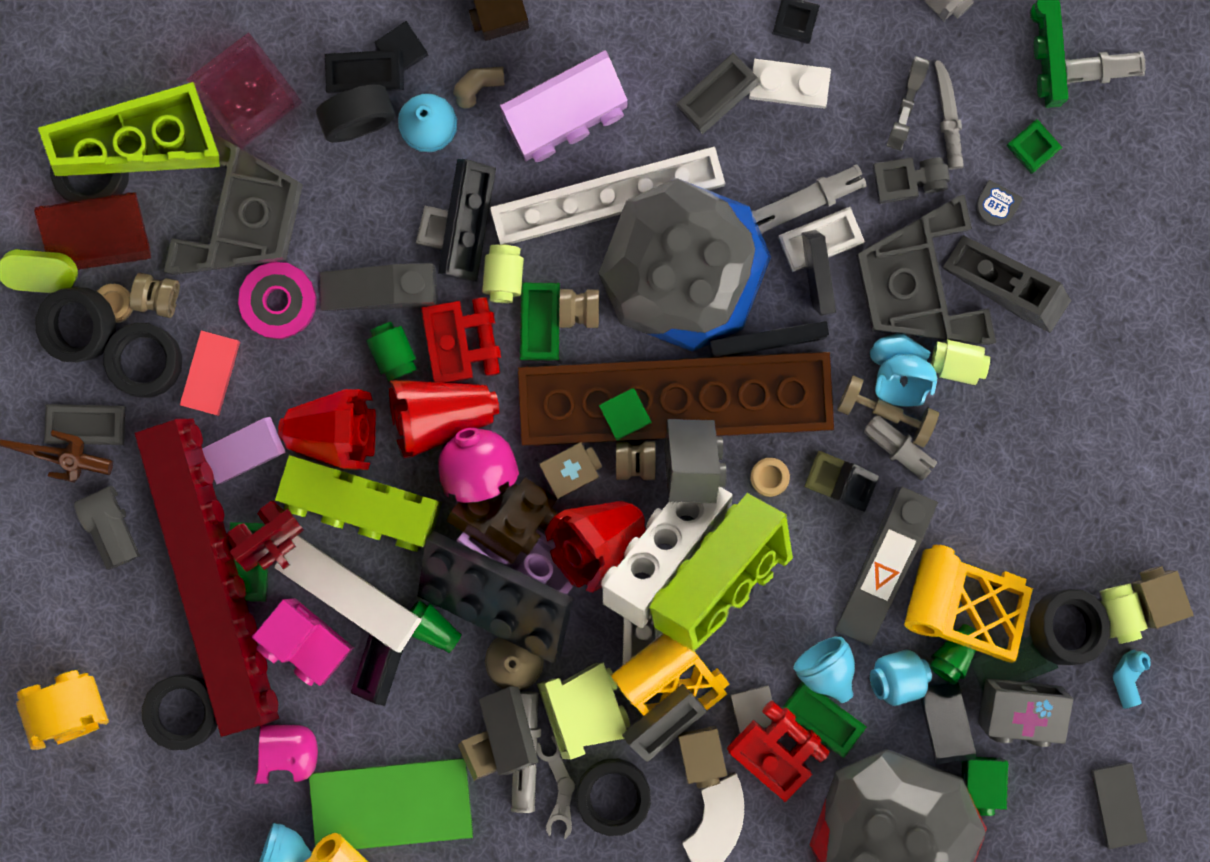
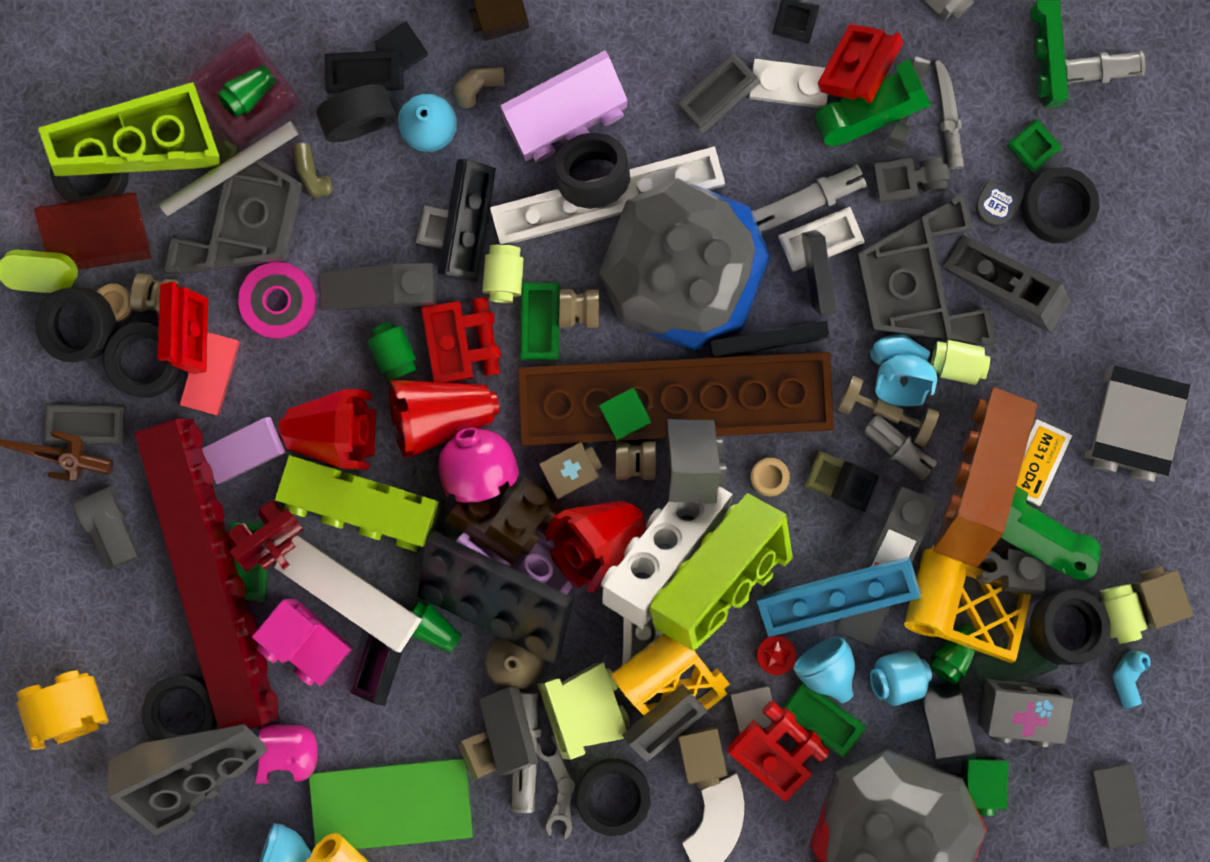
(171, 776): none -> dark grey wedge
(183, 328): none -> red plate
(228, 168): none -> light grey bar
(245, 91): none -> green cone
(307, 174): none -> olive arm
(592, 147): none -> black tyre
(776, 655): none -> red tile
(839, 597): none -> dark azure plate
(860, 63): none -> red plate
(896, 98): none -> green leg
(986, 477): none -> dark orange wedge
(1017, 570): none -> dark grey plate
(1041, 460): none -> tile
(1050, 540): none -> green leg
(1081, 184): none -> black tyre
(1138, 423): none -> light grey panel

